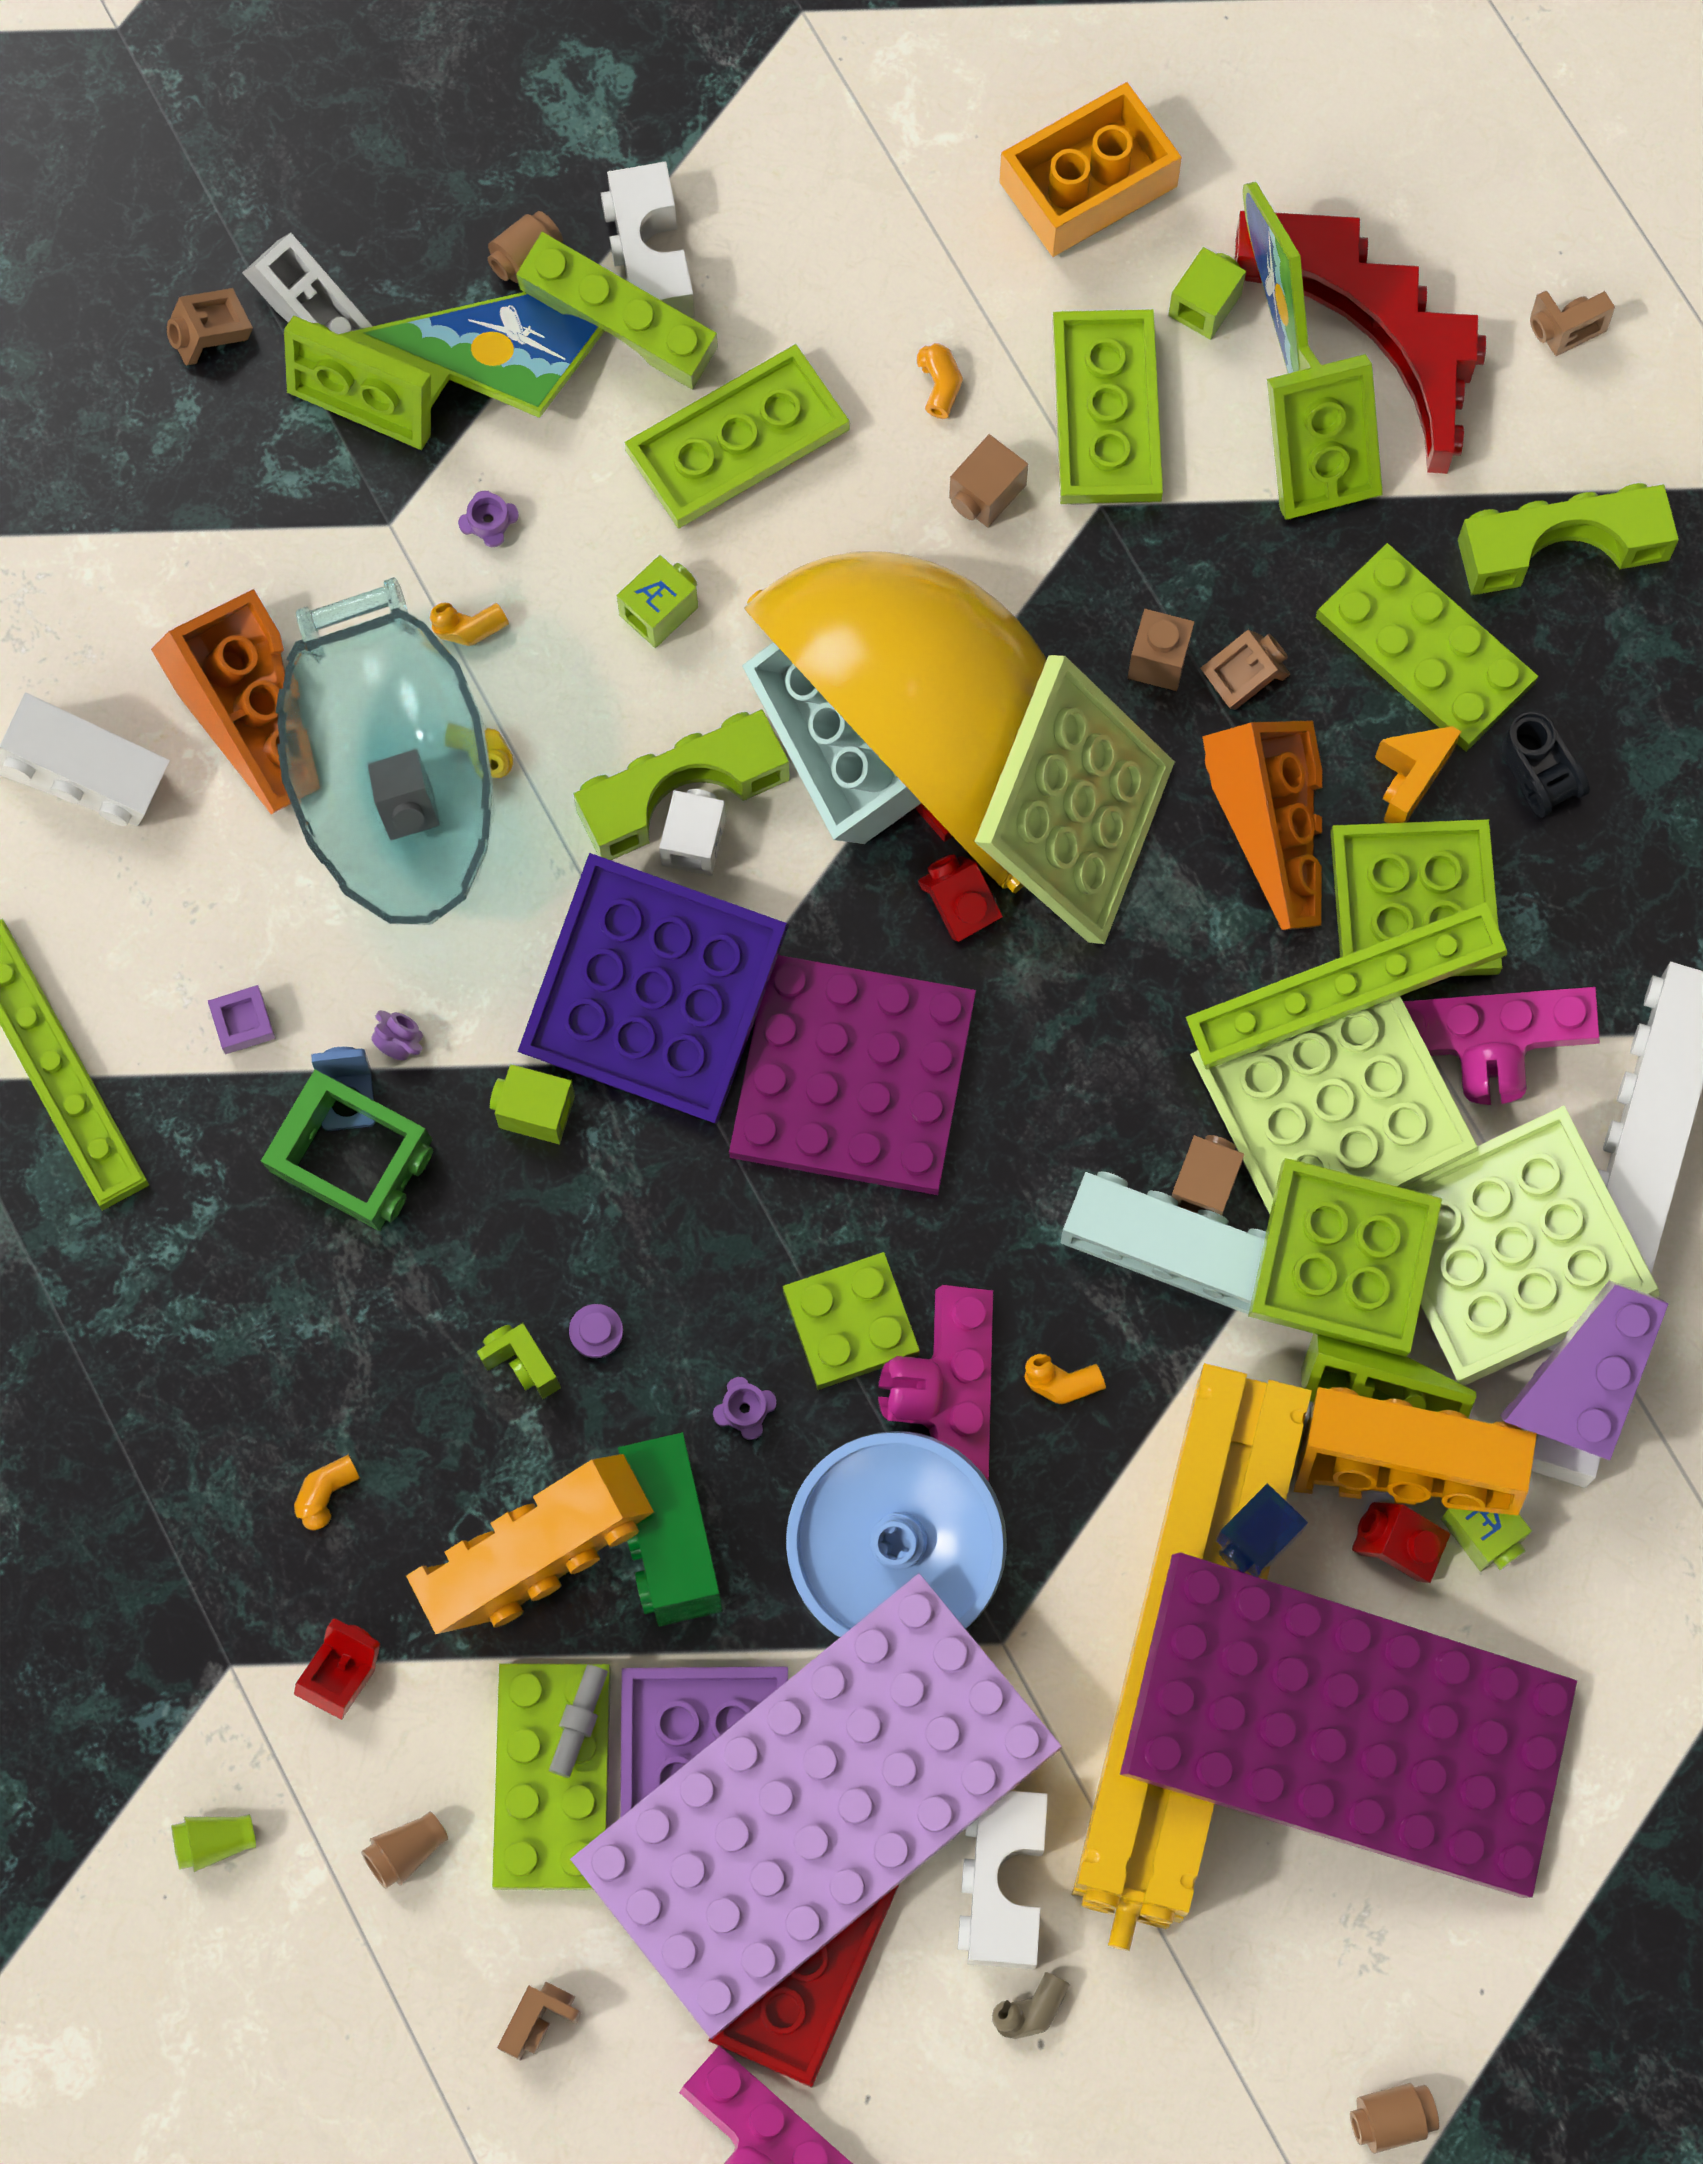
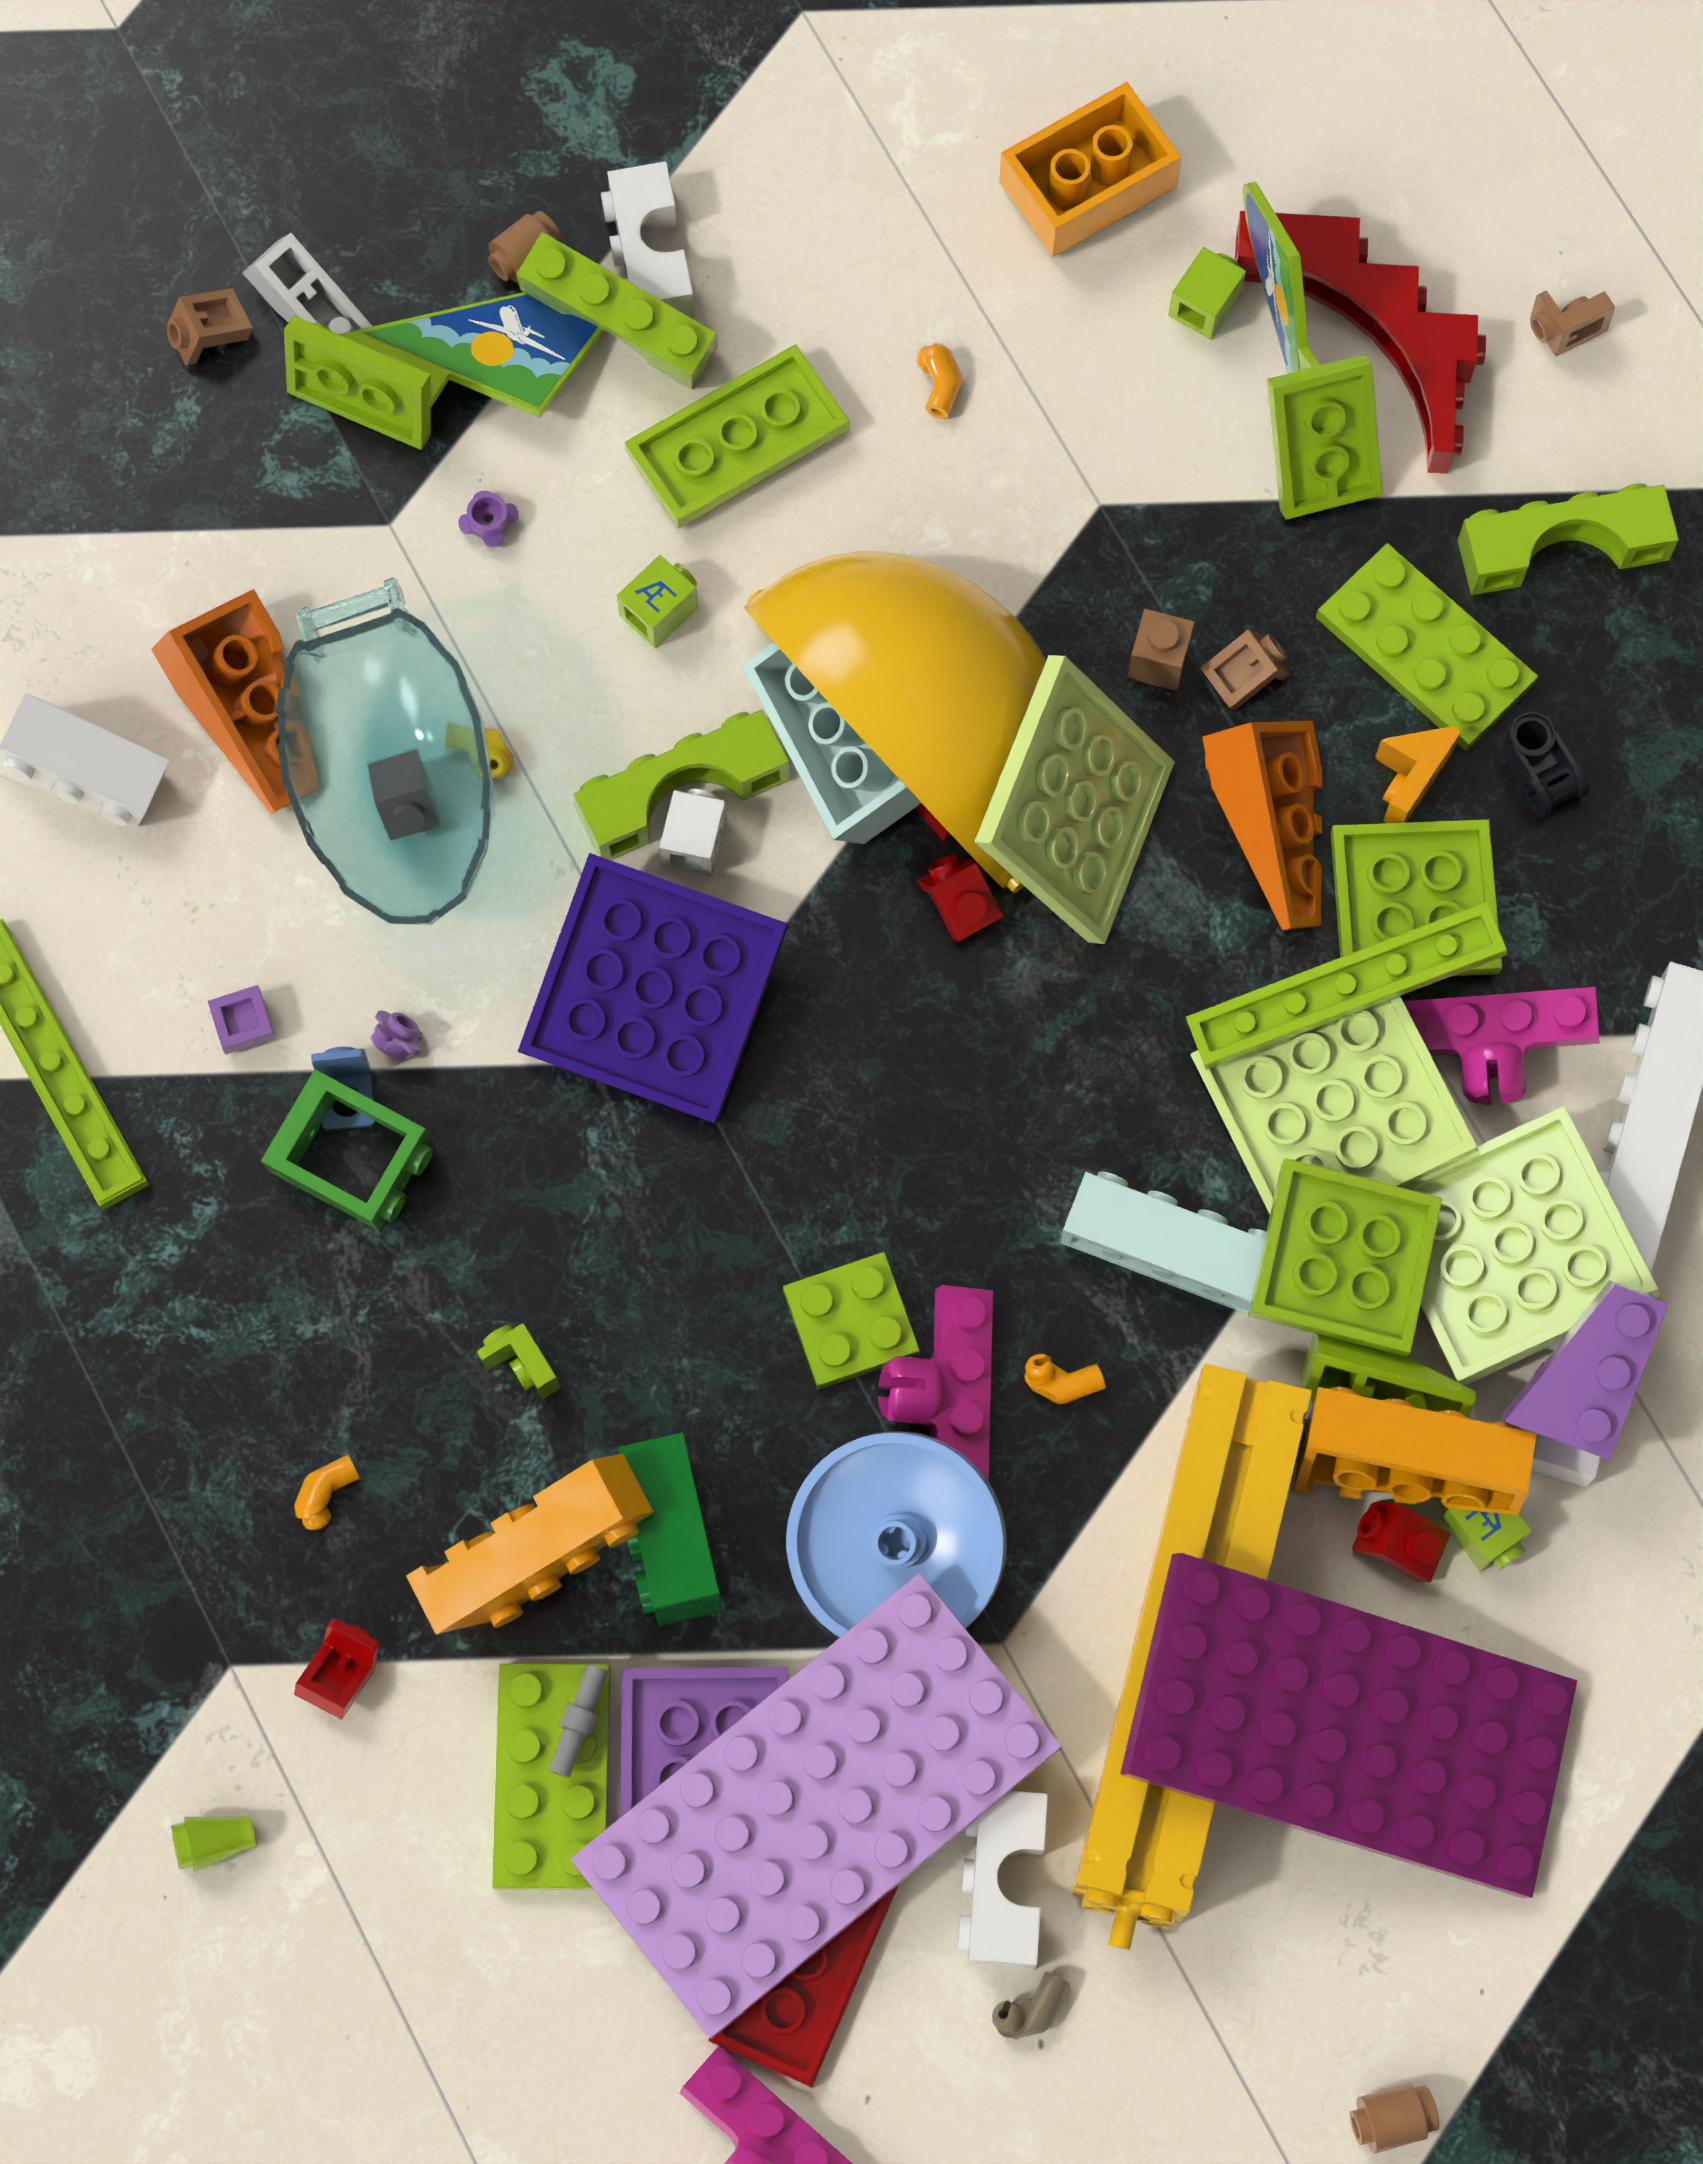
(403, 1849): medium nougat cone -> none
(464, 629): light orange arm -> none
(527, 2026): medium nougat bracket -> none
(532, 1103): lime brick -> none
(596, 1331): medium lavender plate -> none
(741, 1393): medium lavender plate -> none
(853, 1075): magenta plate -> none
(987, 481): medium nougat brick -> none
(1107, 406): lime plate -> none
(1207, 1174): medium nougat brick -> none
(1260, 1532): clear blue brick -> none

